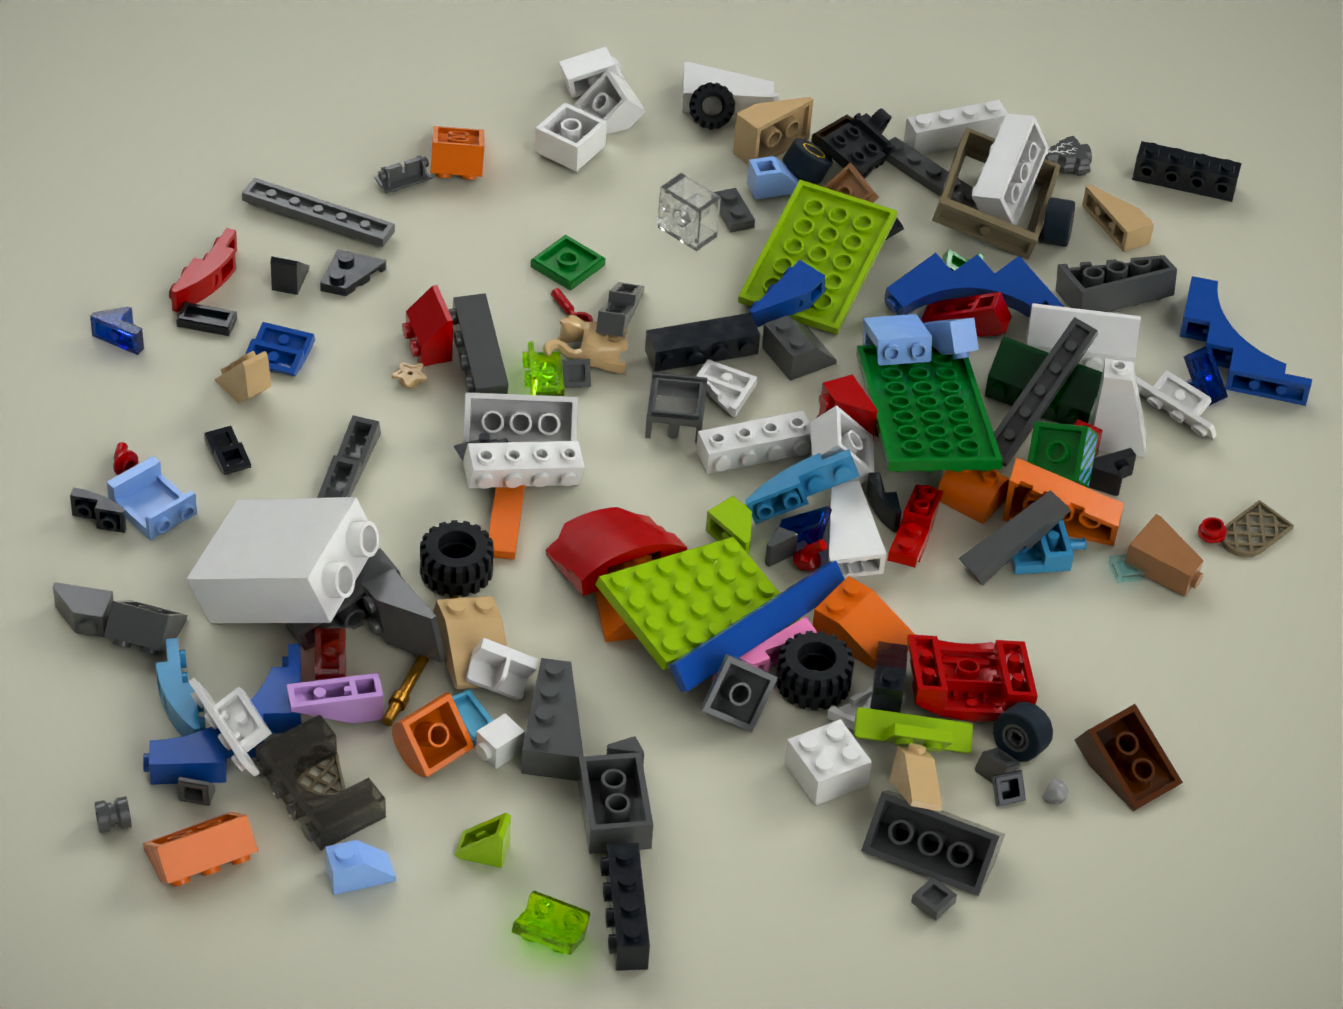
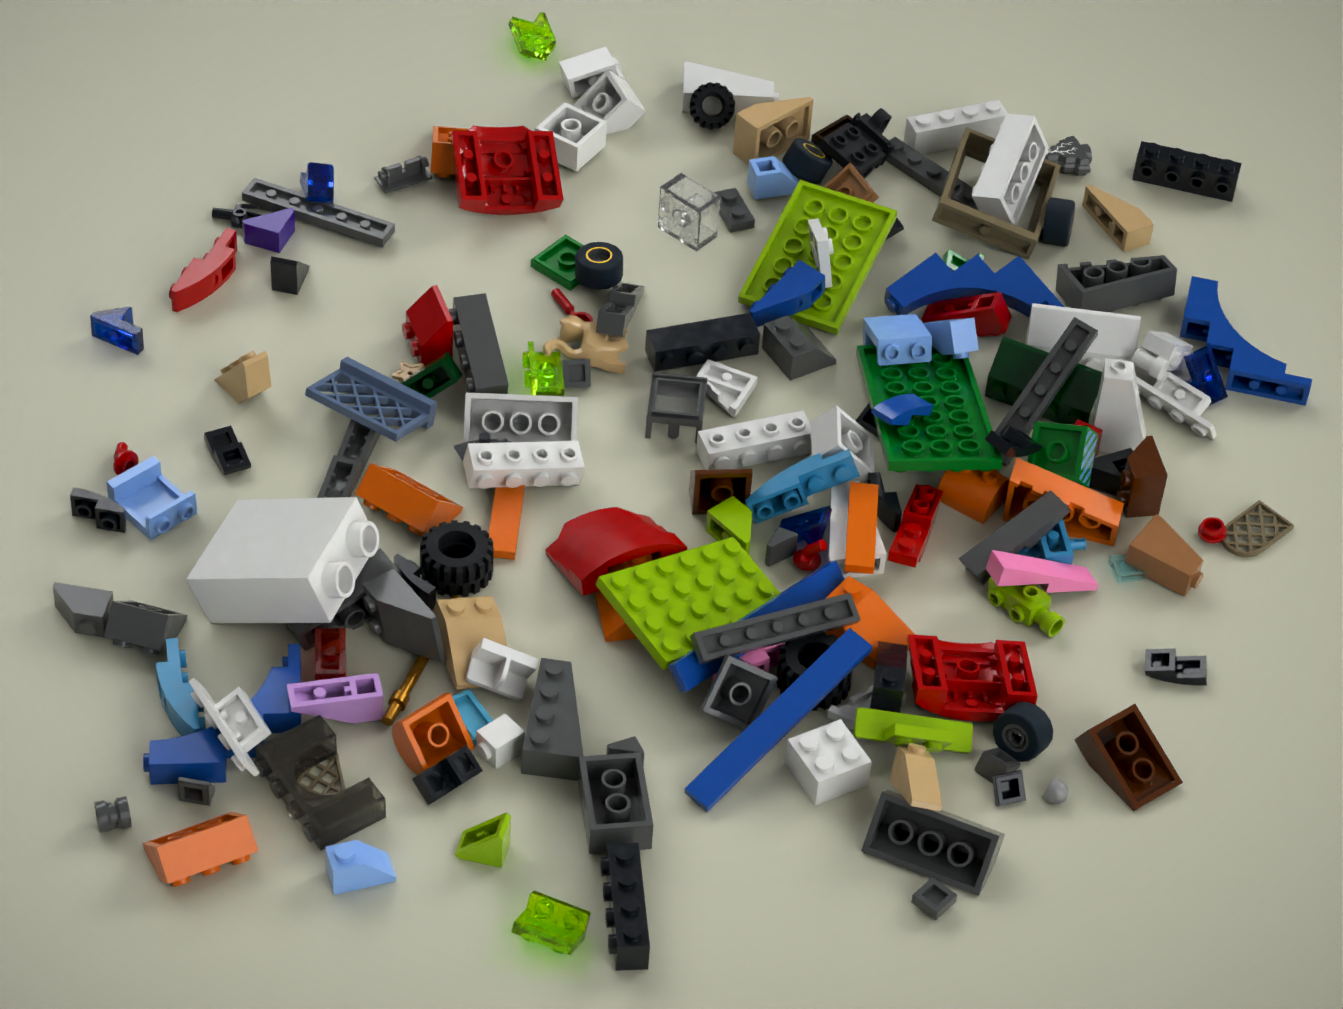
(206, 319): black tile -> none
(236, 215): none -> black piece
(270, 230): none -> dark purple slope
(285, 347): blue slope -> none
(318, 182): none -> clear blue slope
(349, 271): wing -> none
(374, 388): none -> sand blue fence
(405, 499): none -> orange slope
(411, 574): none -> black slope
(434, 376): none -> dark green slope
(447, 774): none -> black slope
(506, 170): none -> red slope
(533, 38): none -> clear neon green bracket
(599, 265): none -> black wheel
(712, 487): none -> reddish brown slope
(774, 628): none -> dark grey plate
(778, 720): none -> blue tile
(821, 249): none -> white wing
(851, 398): red slope -> none
(861, 528): none -> orange tile
(900, 409): none -> blue slope
(1013, 443): none -> black slope
(1026, 605): none -> lime brick
(1053, 576): none -> bright pink slope
(1143, 481): none -> reddish brown slope
(1162, 354): none -> white hinge
(1168, 667): none -> black slope

